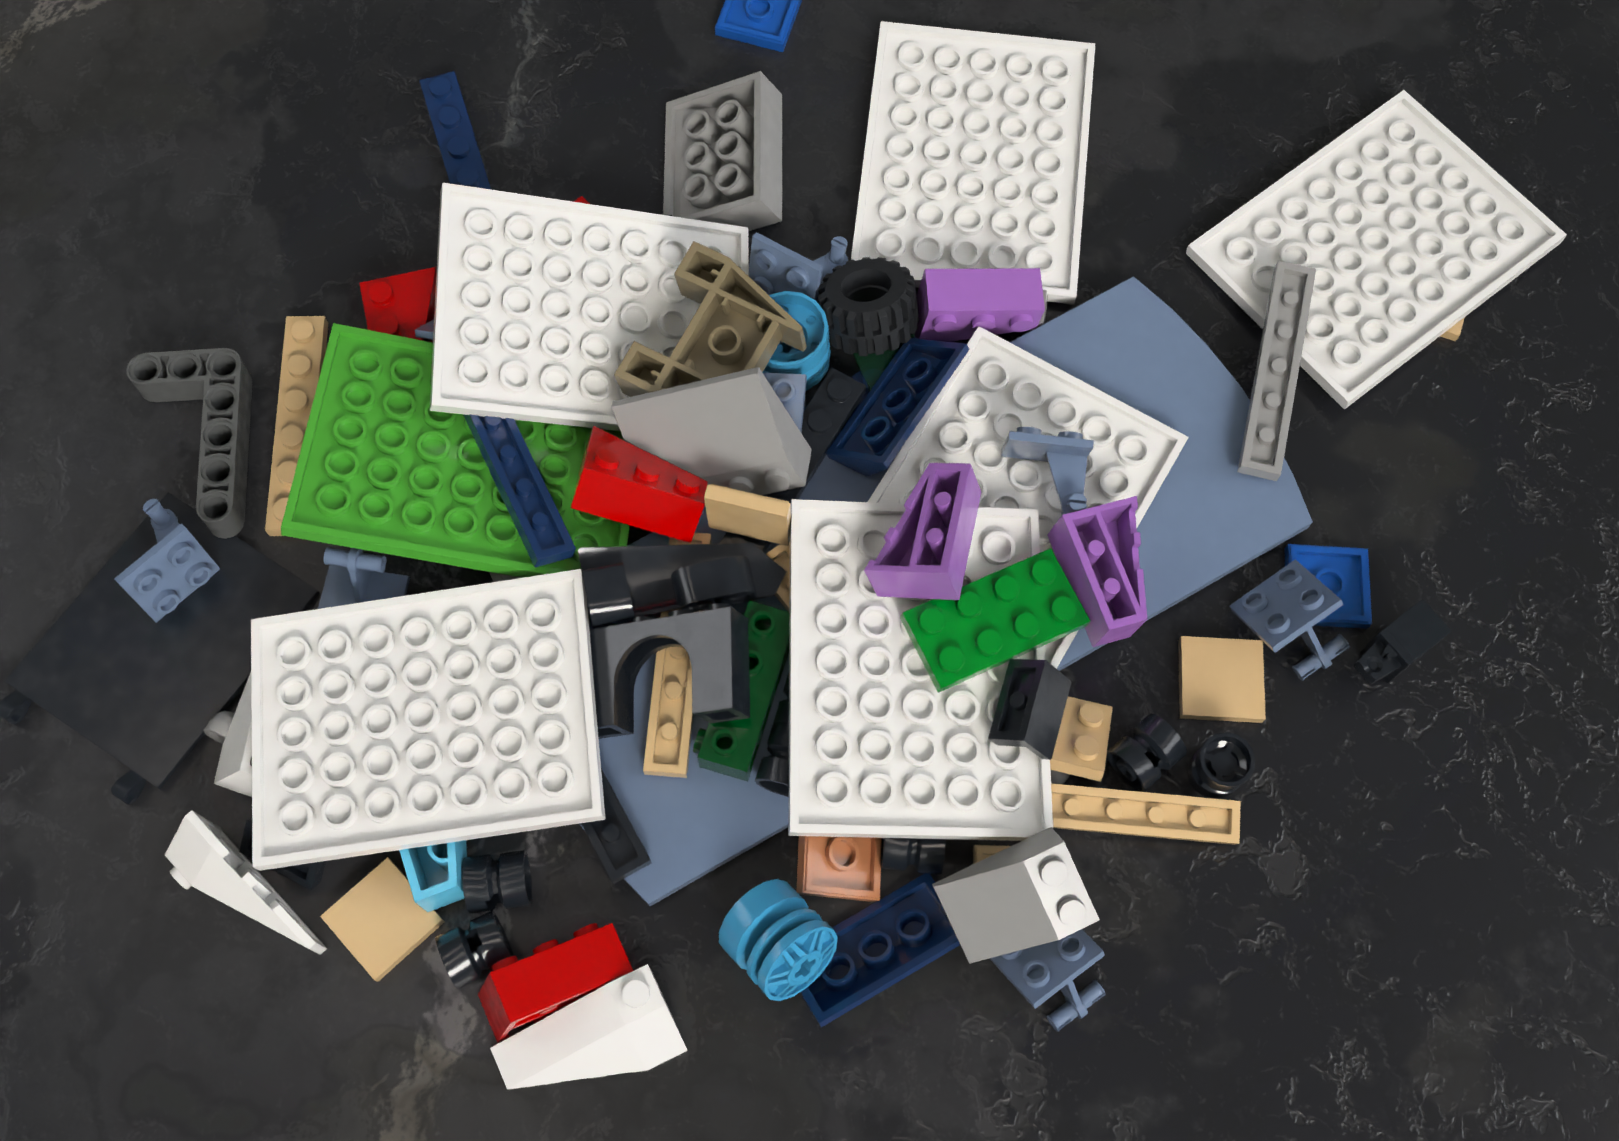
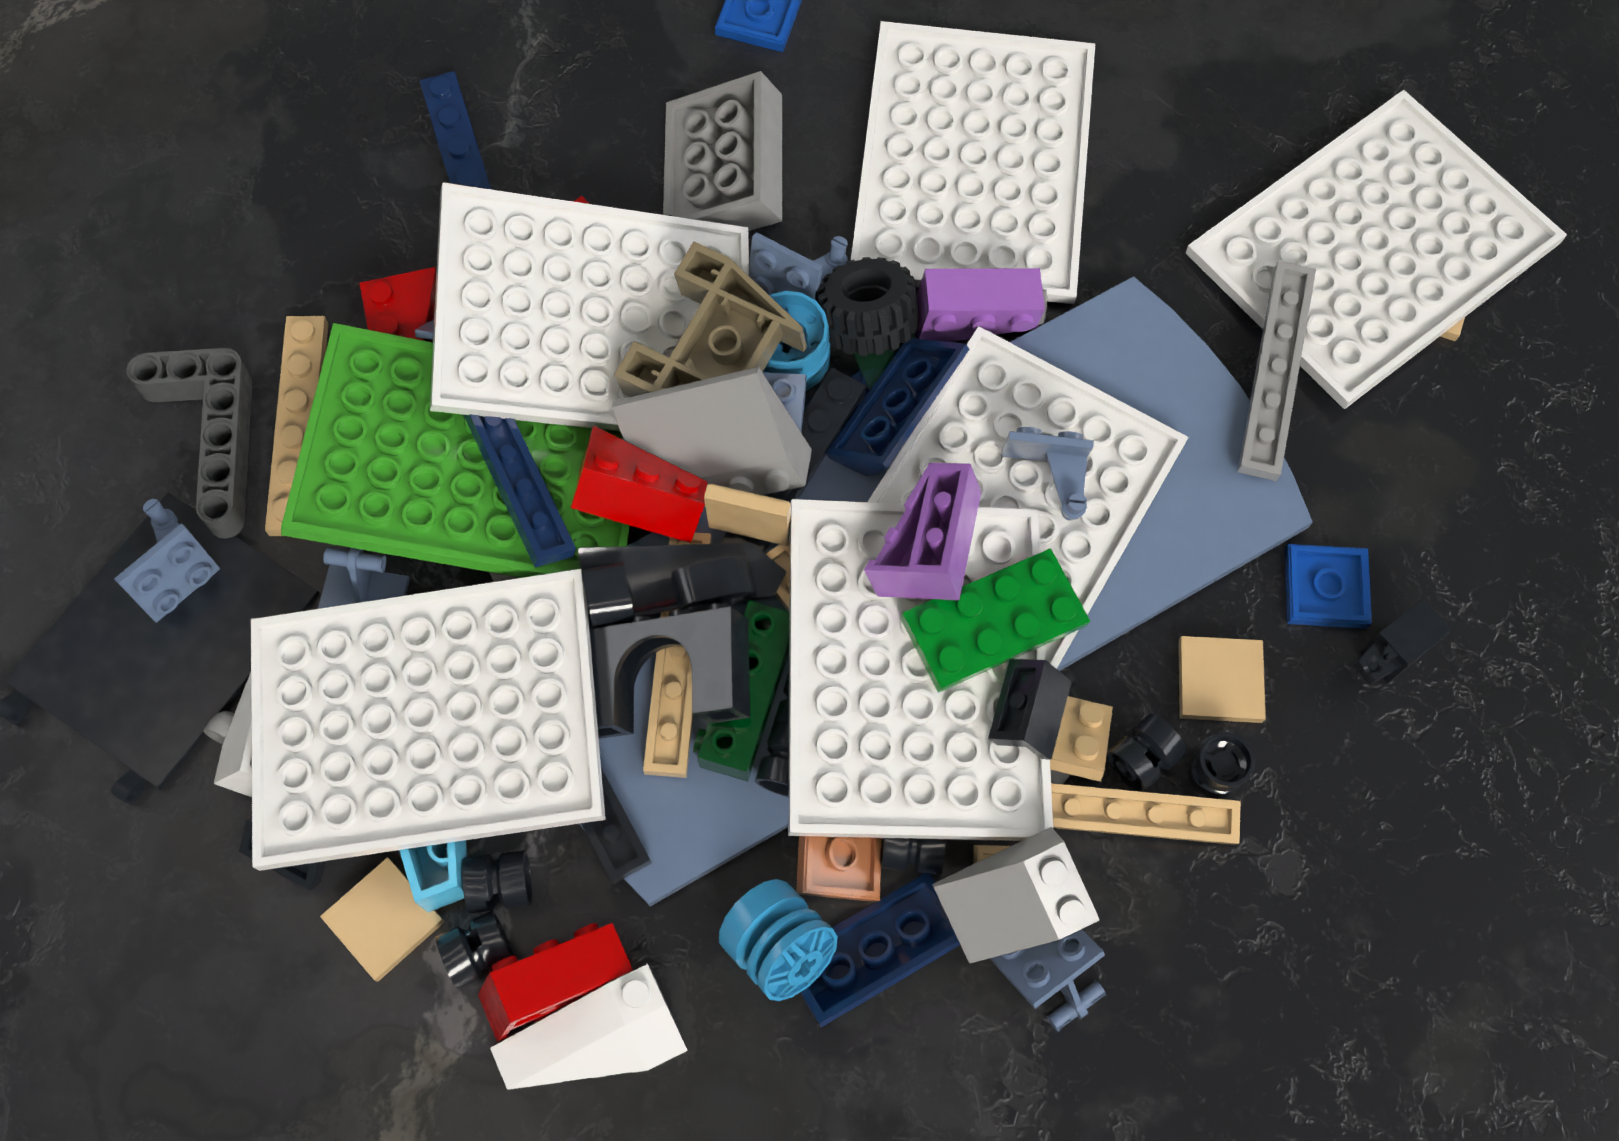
(214, 865): white wedge -> none
(1102, 564): medium lavender wedge -> none
(1289, 607): sand blue plate -> none

